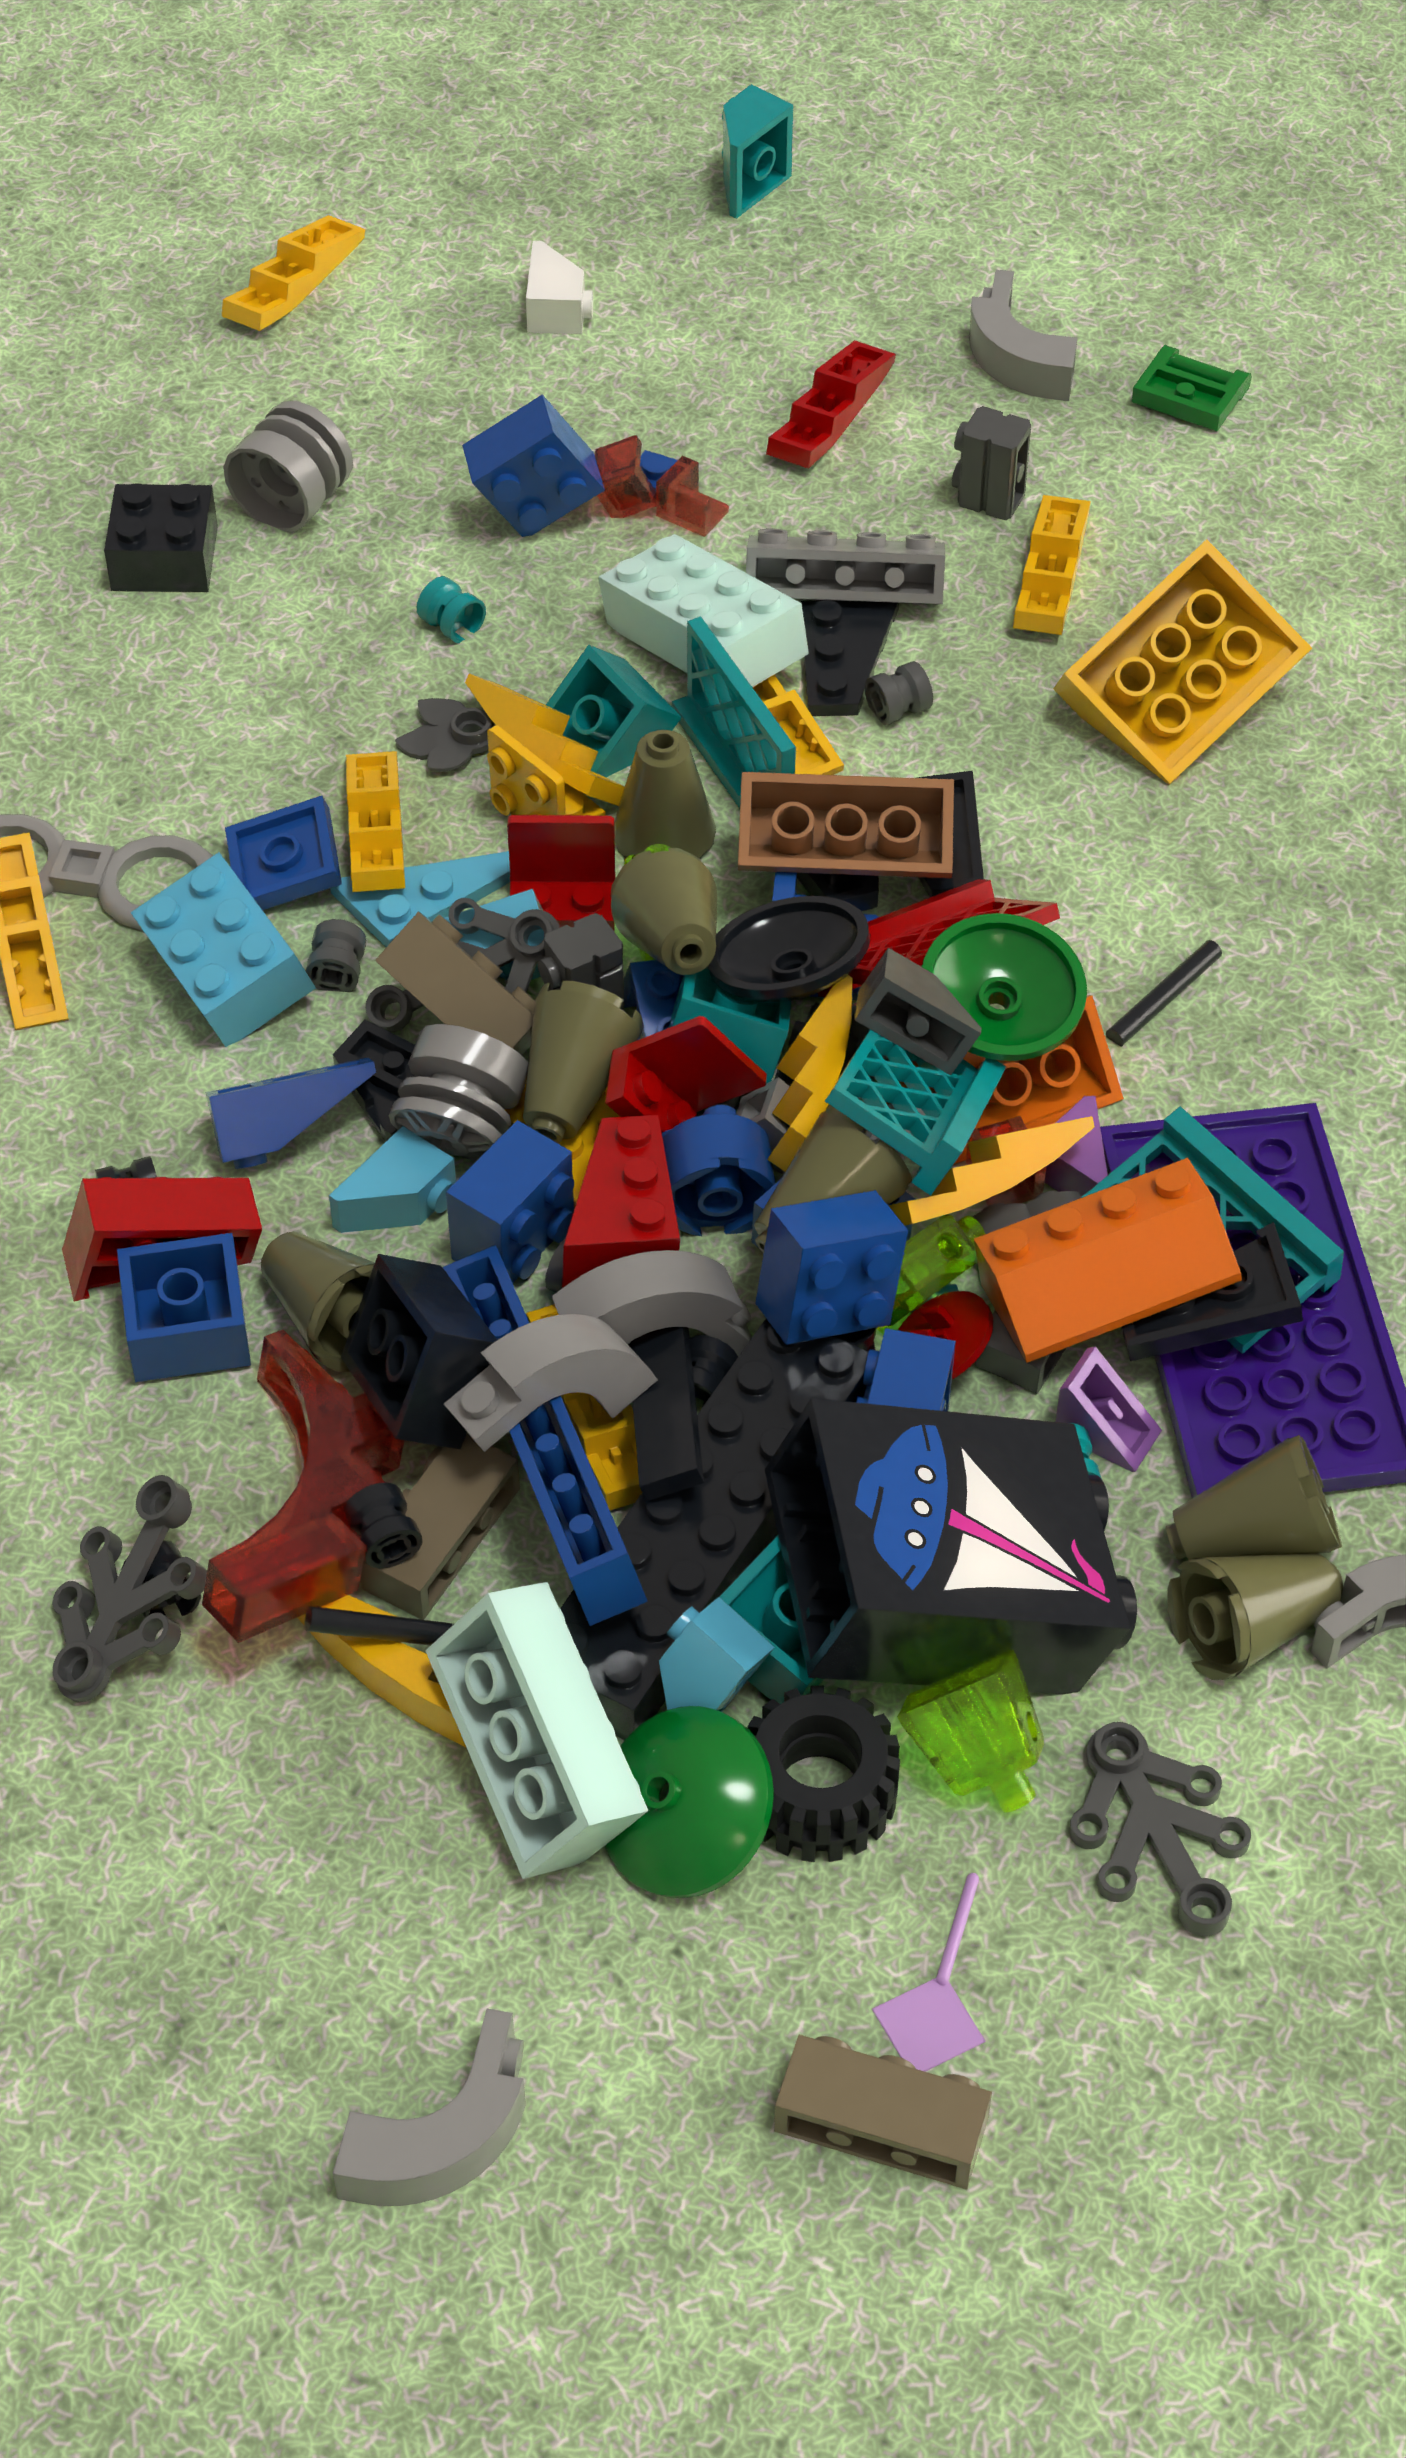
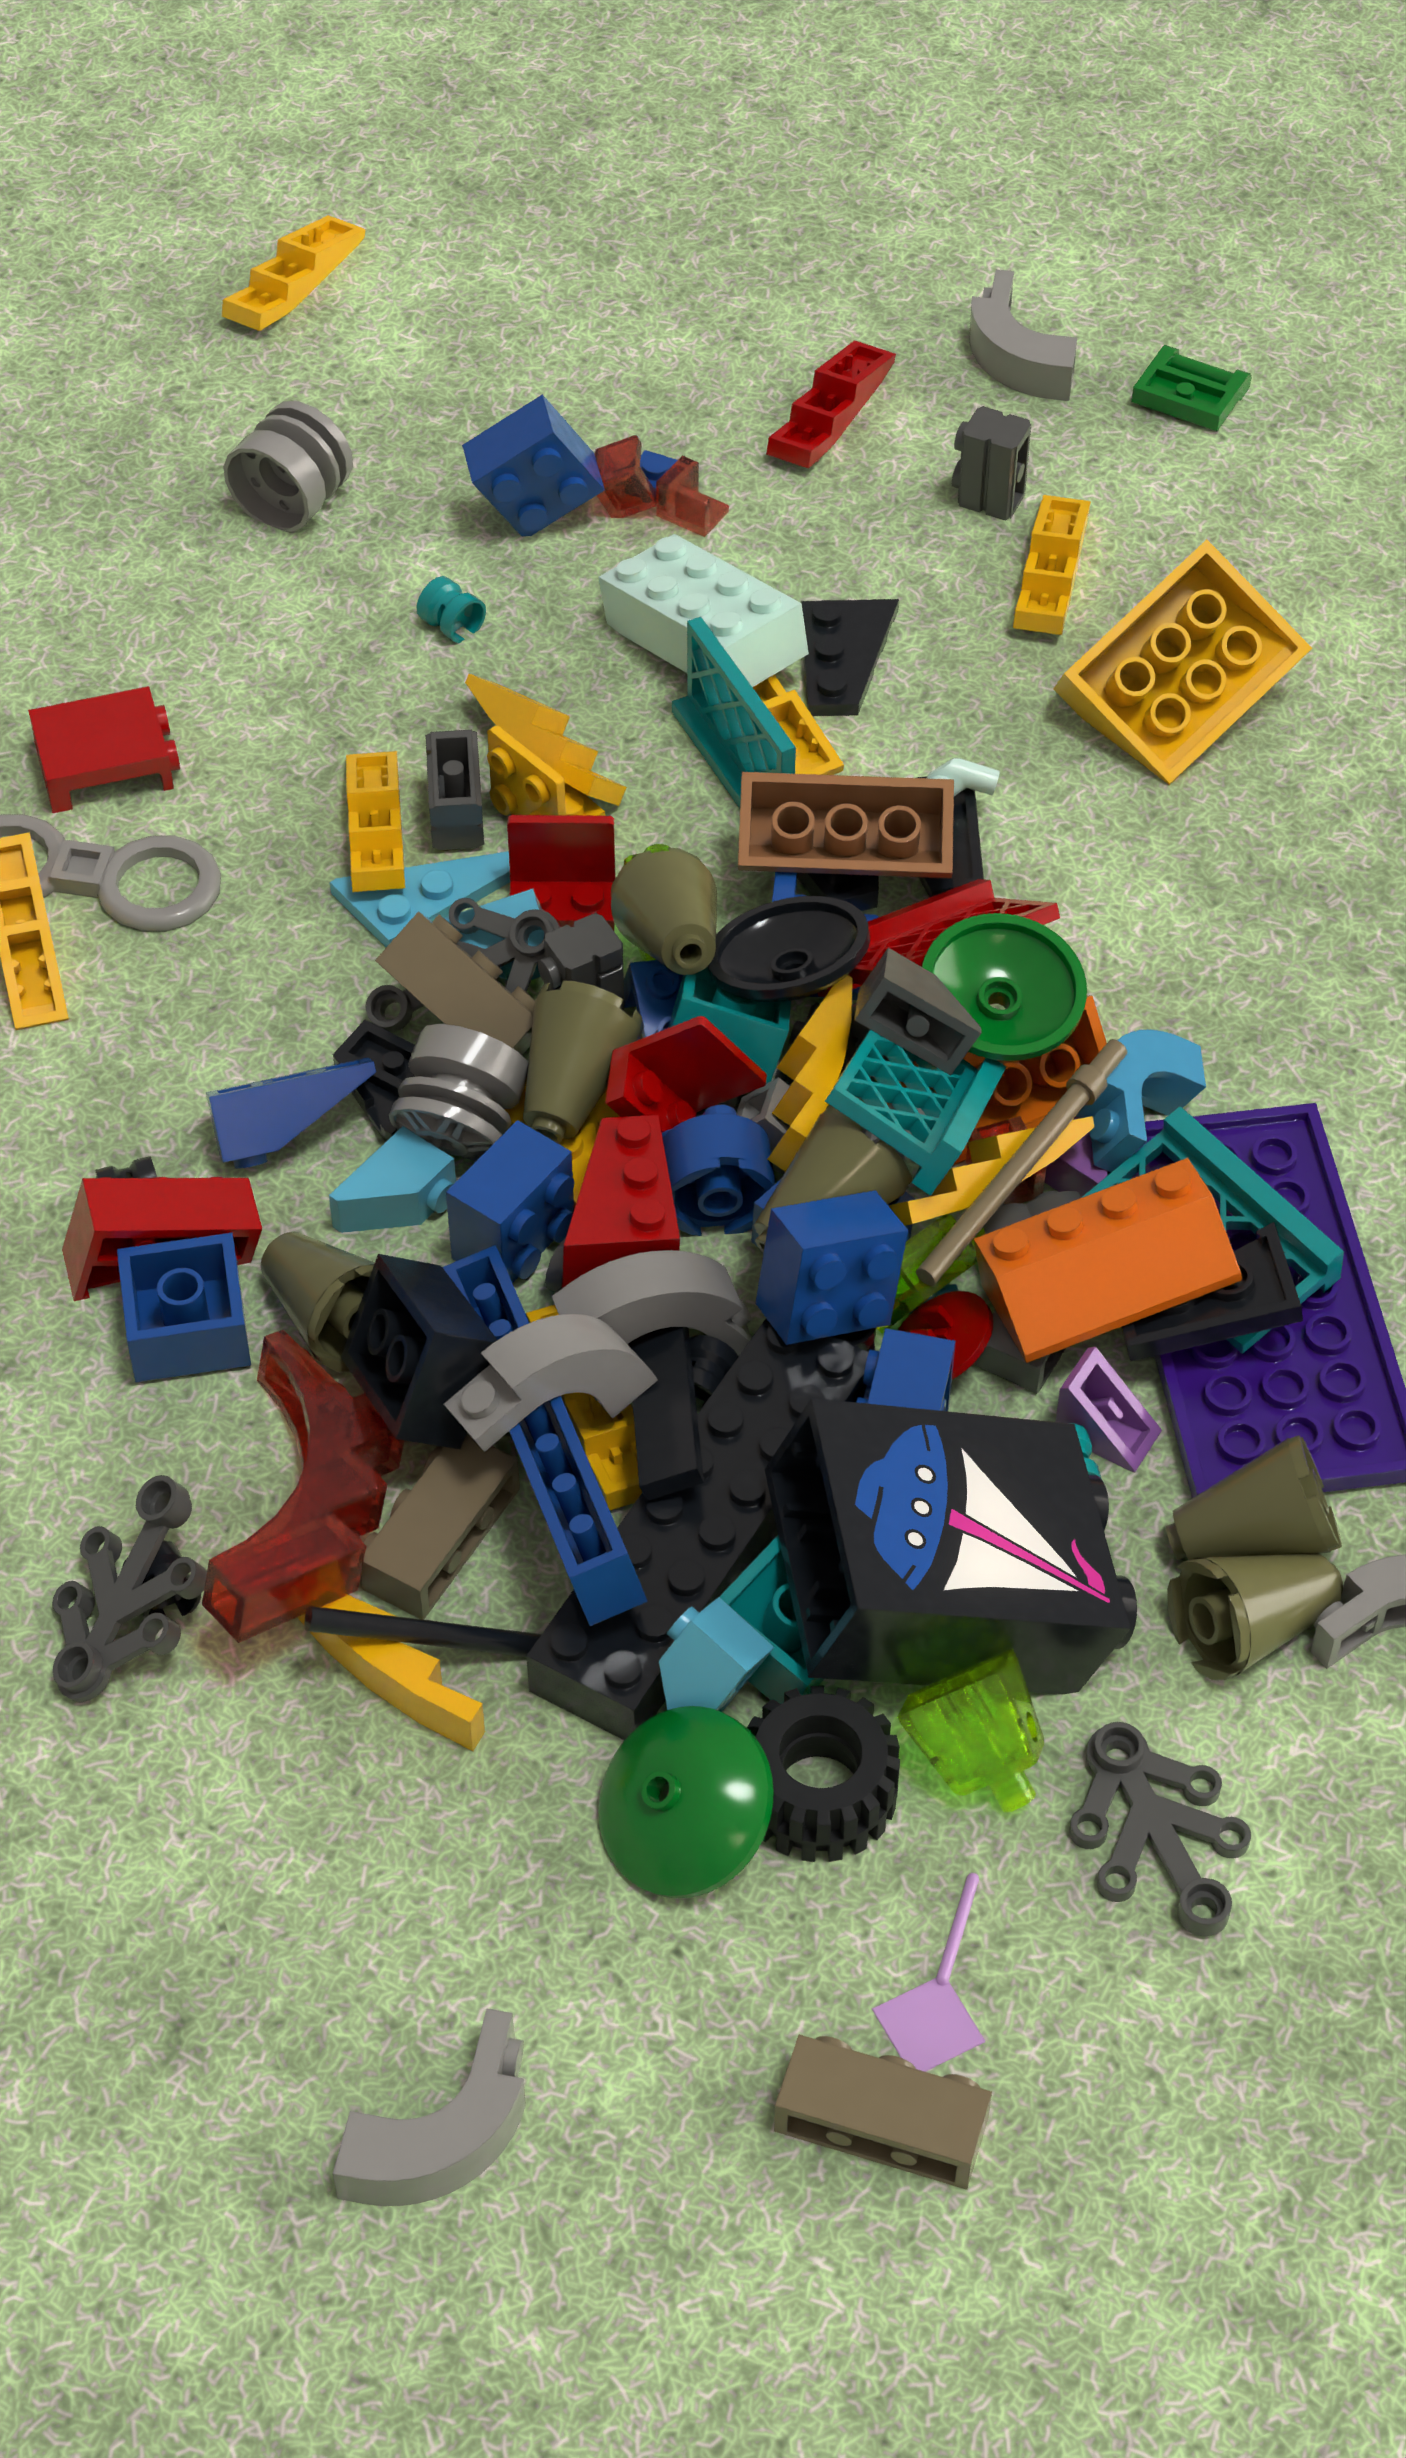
(102, 743): none -> red panel
(161, 538): black brick -> none
(223, 950): medium azure brick -> none
(285, 853): blue plate -> none
(336, 955): dark grey wheel -> none
(384, 1528): black wheel -> none
(448, 736): dark grey plate -> none
(454, 789): none -> dark grey brick
(535, 1729): light aqua brick -> none
(556, 293): white slope -> none
(610, 708): teal slope -> none
(664, 799): olive cone -> none
(755, 147): teal slope -> none
(849, 568): light grey brick -> none
(896, 693): dark grey wheel -> none
(967, 775): none -> light aqua arm
(1082, 1089): none -> dark tan bar
(1157, 1074): none -> dark azure arch
(1164, 993): black bar -> none

